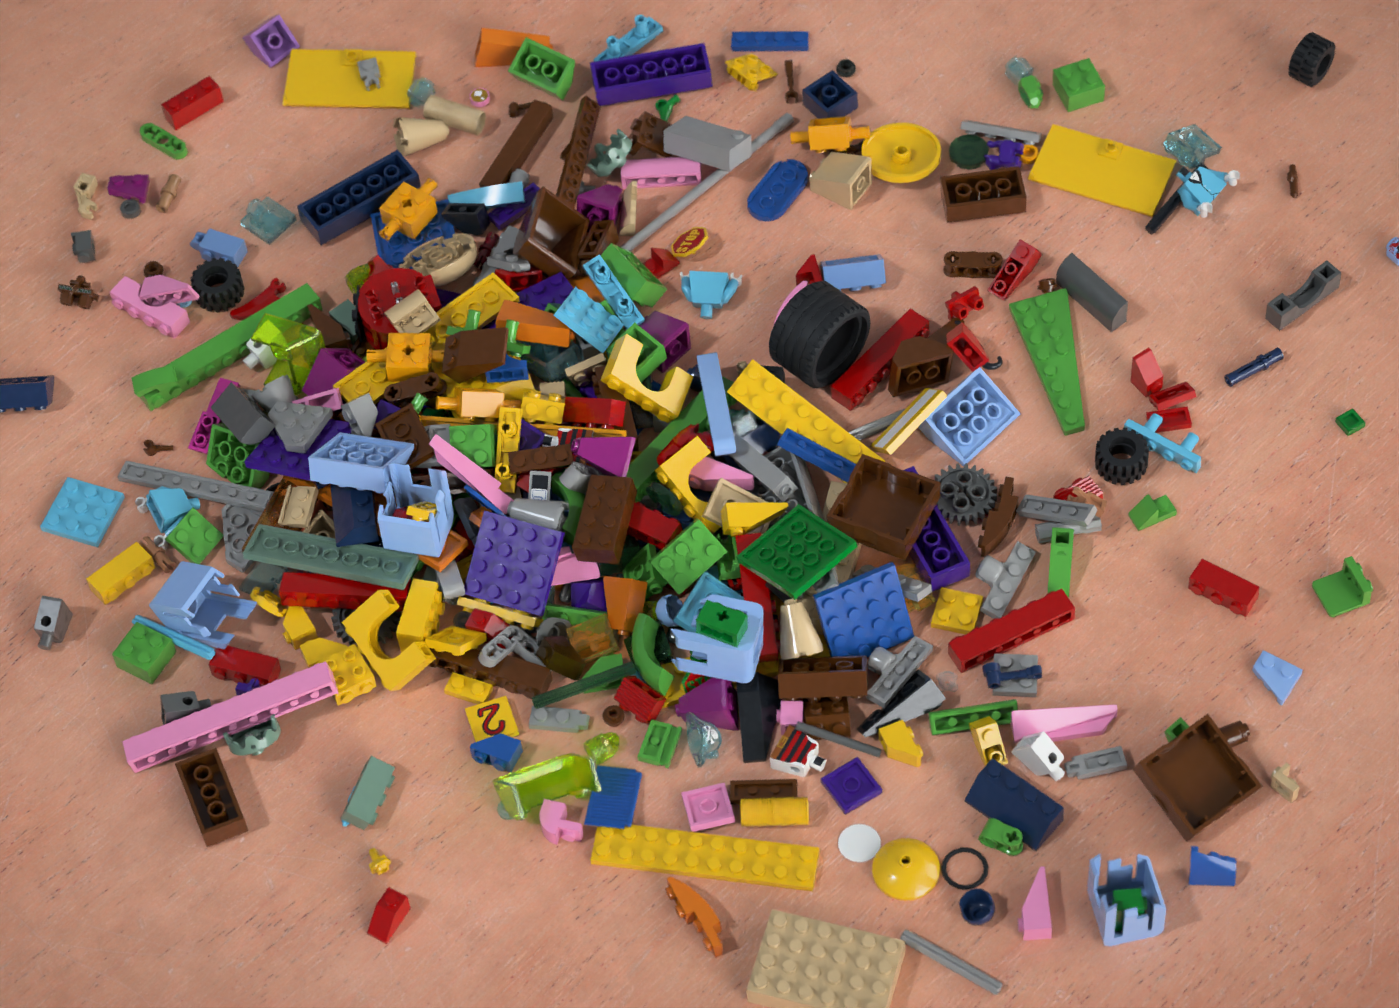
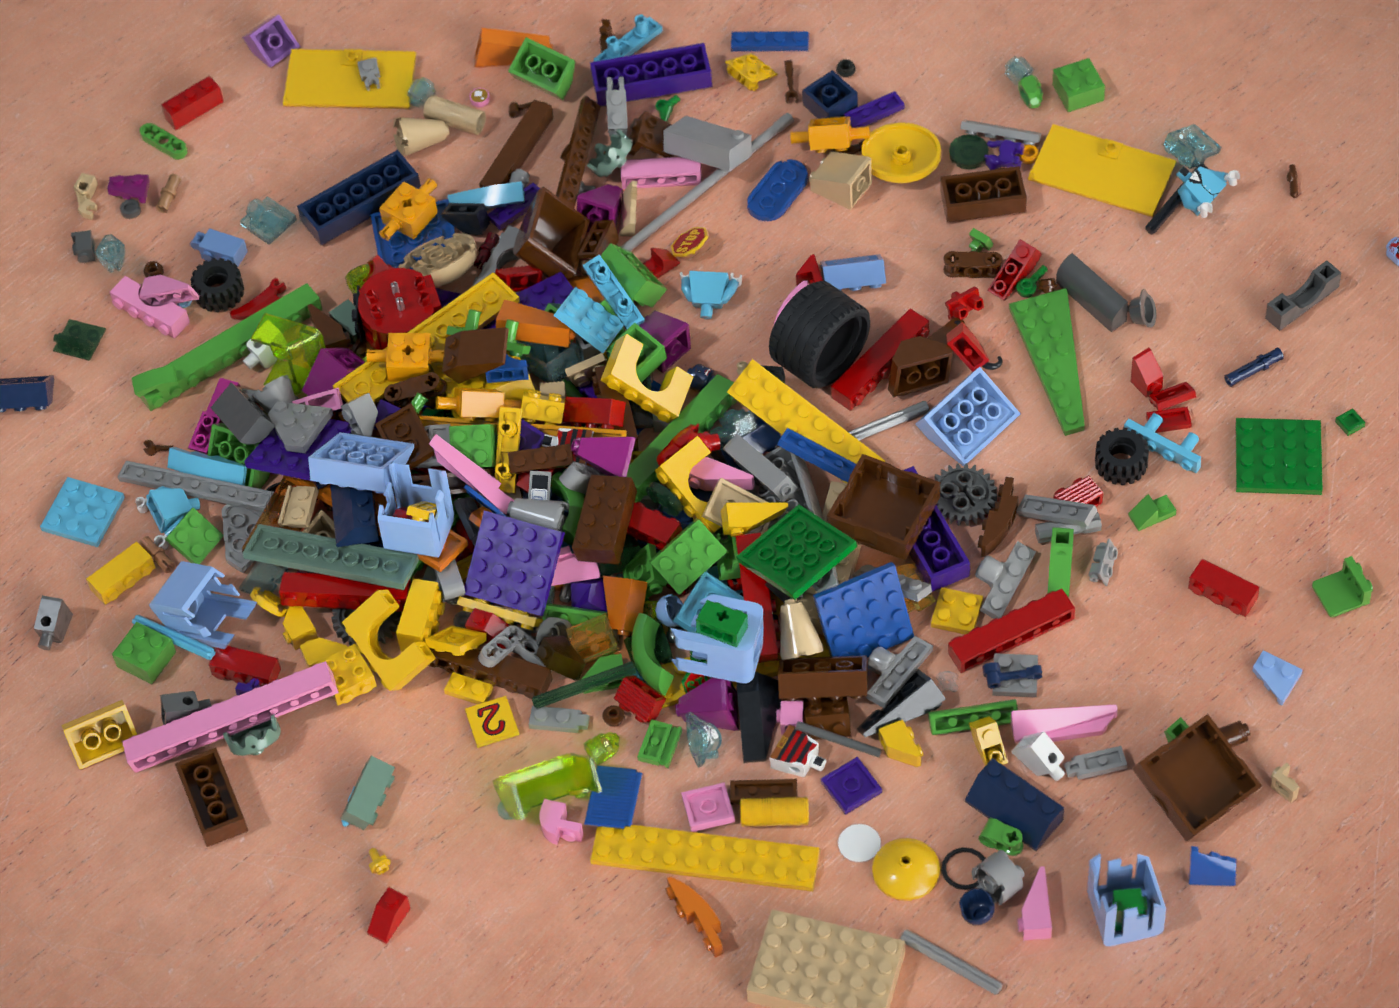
(78, 339): none -> clear green hinge
(85, 296): reddish brown hips -> none
(99, 734): none -> yellow slope
(111, 253): none -> clear light blue hat
(206, 466): none -> medium azure slope
(412, 314): tan brick -> none
(498, 751): blue slope -> none
(508, 263): light grey hinge -> none
(605, 31): none -> reddish brown plate
(616, 107): none -> light grey hinge
(716, 404): light blue beam -> none
(875, 110): none -> dark purple plate
(908, 421): yellow tile -> none
(979, 241): none -> bright green tile
(999, 876): none -> light grey brick
(1027, 286): none -> green plate
(1088, 498): nougat plate -> none
(1106, 555): none -> light grey hinge
(1143, 310): none -> dark grey piece
(1278, 456): none -> green plate
(1311, 59): black tyre -> none

